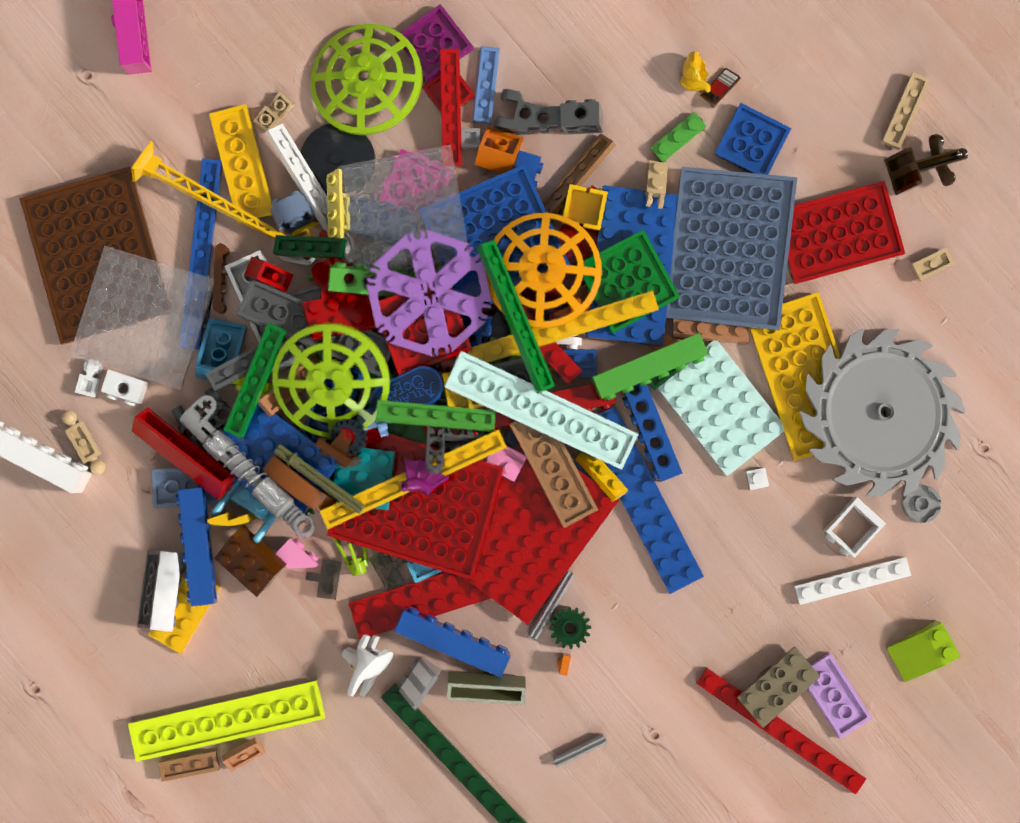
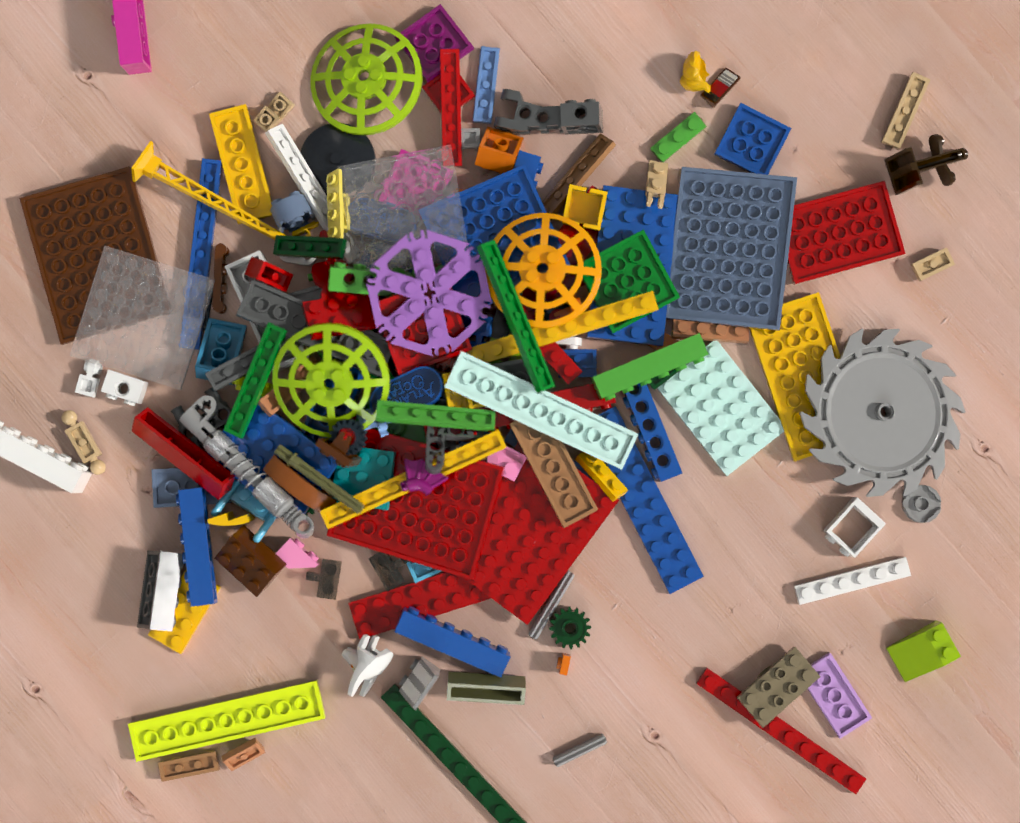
(356, 565): lime plant -> none
(757, 478): white plate -> none

